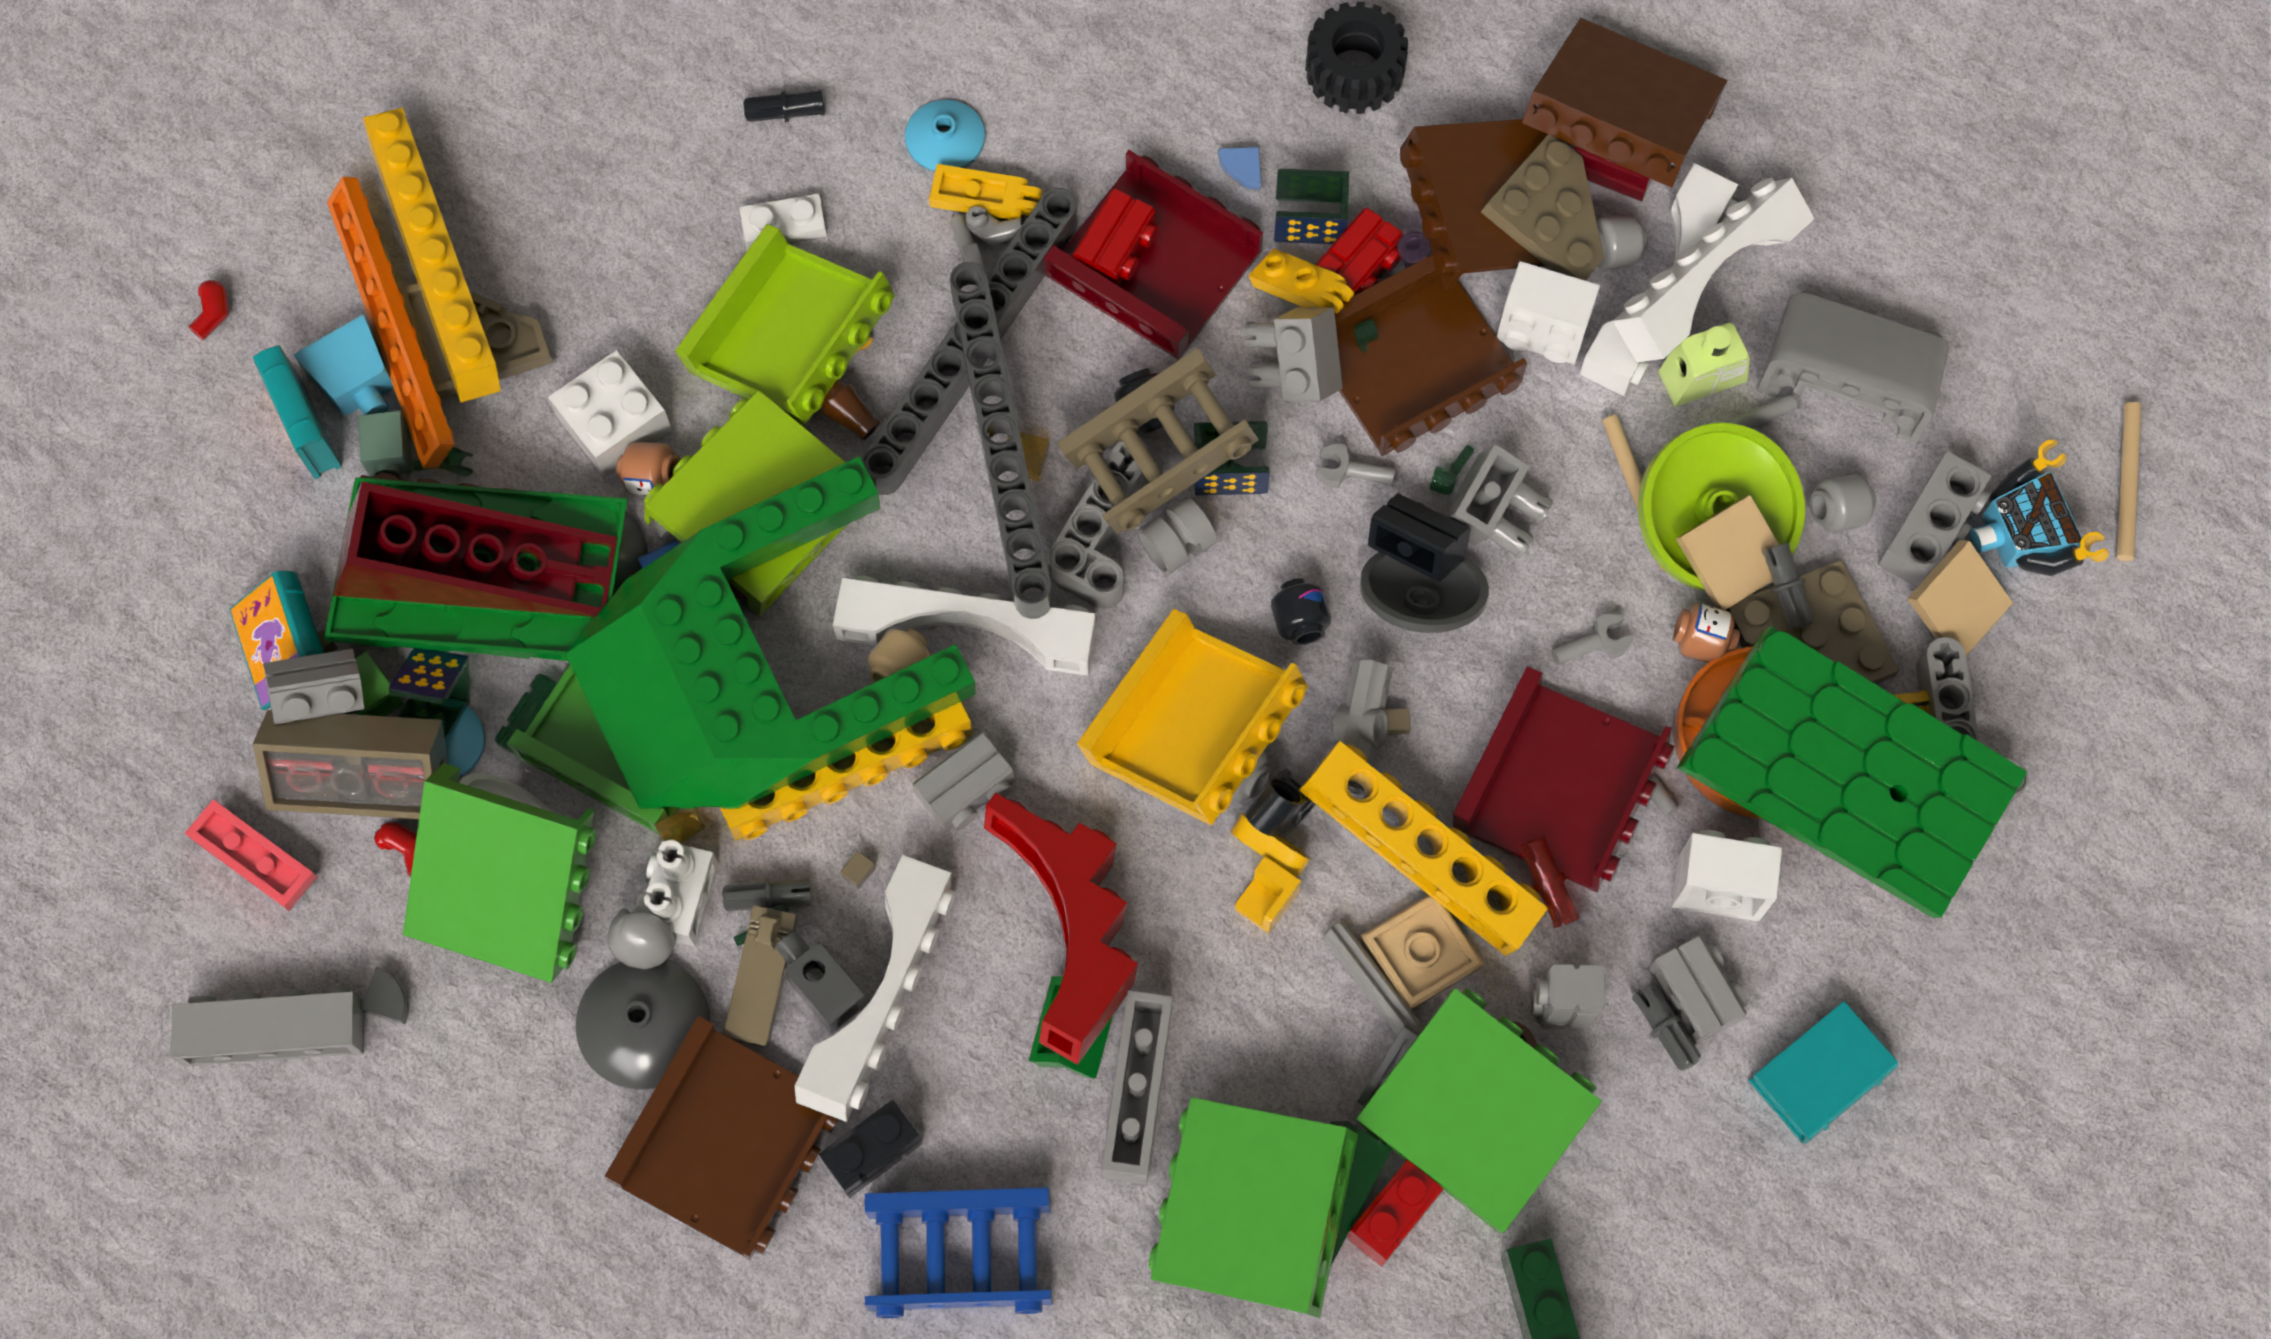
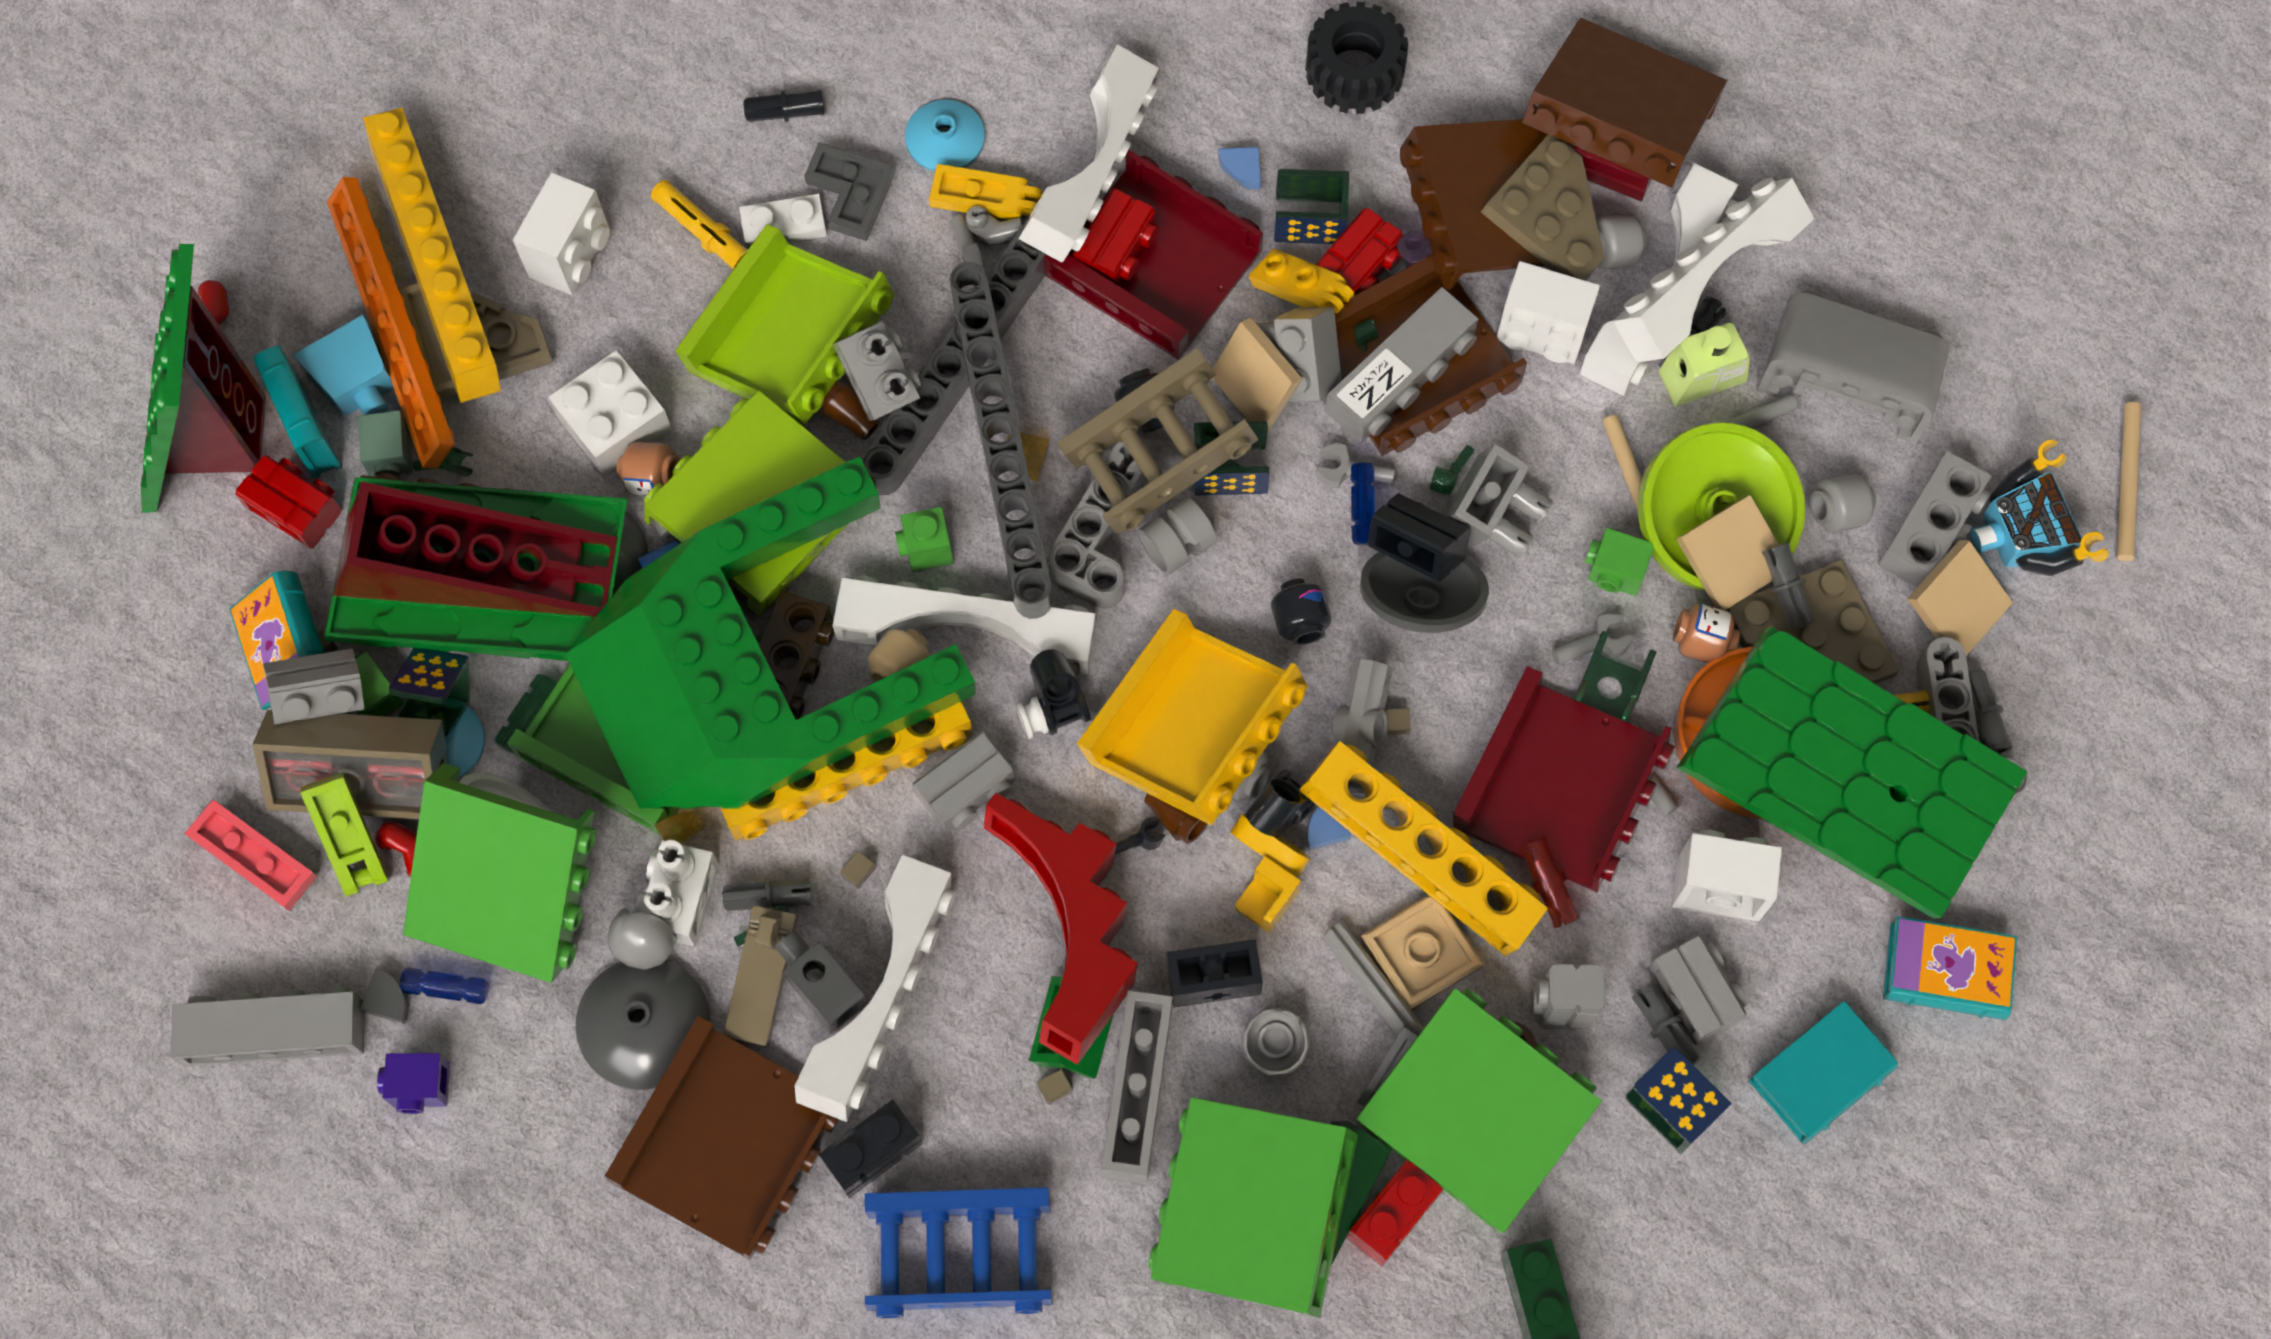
(203, 398): none -> dark red piece
(288, 500): none -> red brick
(344, 833): none -> lime plate
(414, 1081): none -> dark purple brick
(444, 985): none -> clear blue axle
(562, 234): none -> white brick
(672, 199): none -> yellow pin
(782, 641): none -> dark brown brick
(860, 186): none -> dark grey plate
(878, 370): none -> light grey brick
(924, 539): none -> bright green brick
(1032, 718): none -> white bush
(1054, 1087): none -> dark tan piece
(1058, 690): none -> black piece
(1064, 207): none -> white arch
(1141, 838): none -> black hand
(1178, 823): none -> reddish brown cone
(1214, 973): none -> black brick
(1255, 374): none -> tan tile
(1276, 1041): none -> light grey hair
(1325, 830): none -> medium blue tile
(1362, 501): none -> clear blue axle
(1402, 365): none -> light grey brick
(1618, 561): none -> bright green brick
(1629, 678): none -> clear green piece
(1677, 1100): none -> dark blue piece
(1706, 316): none -> black pin
(1950, 968): none -> piece
(1988, 714): none -> dark grey axle

